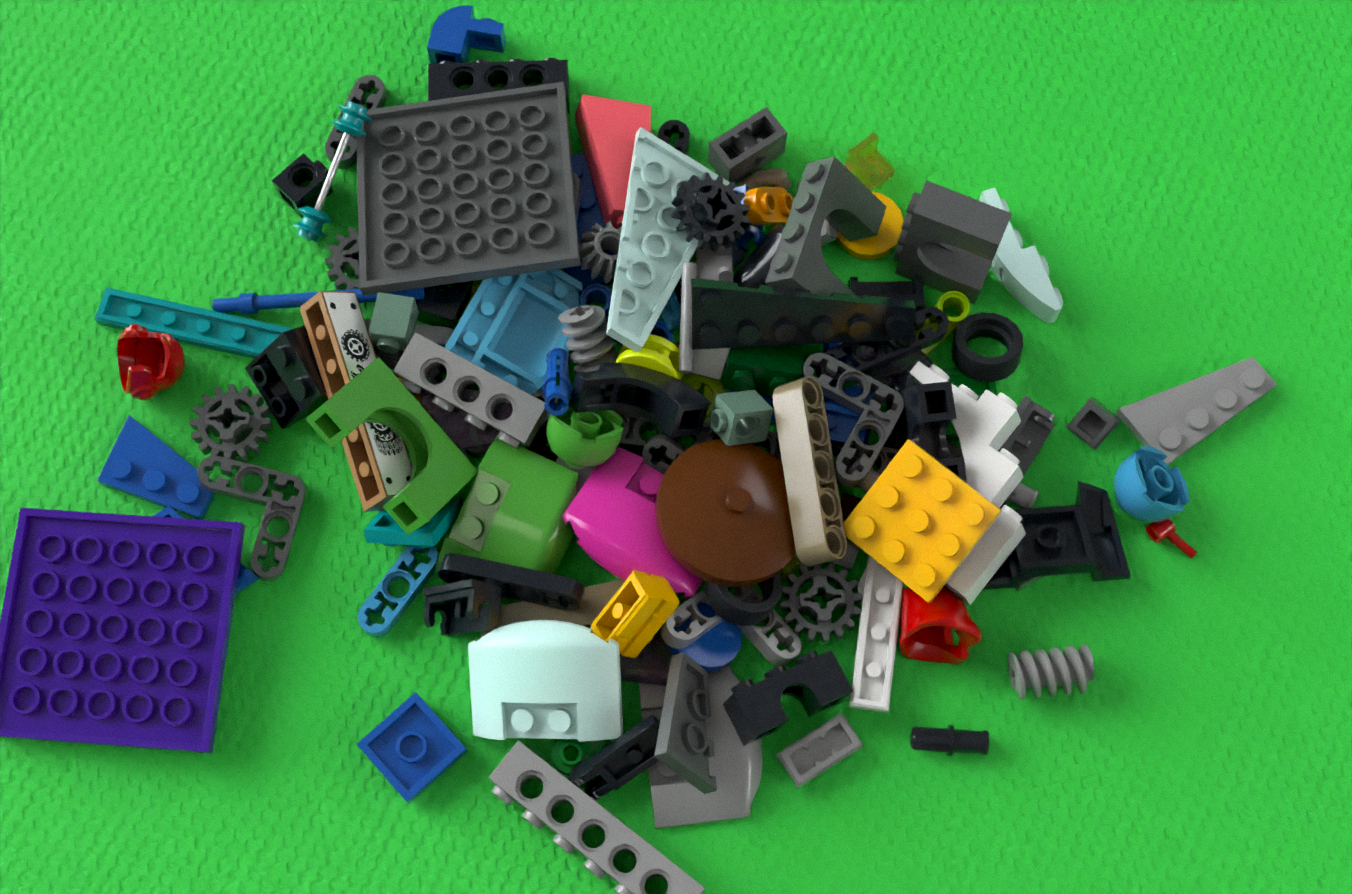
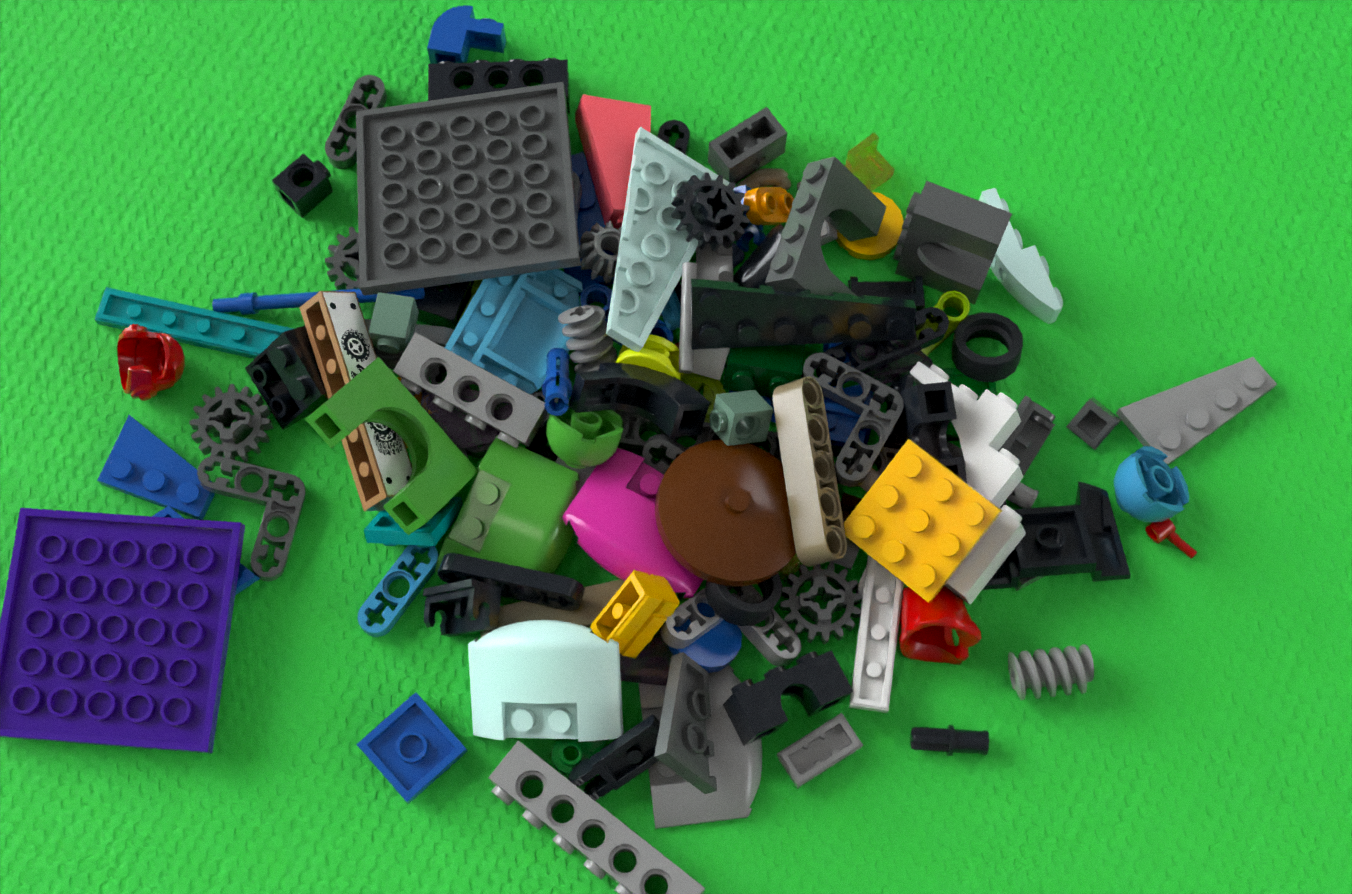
(349, 124): teal axle -> none

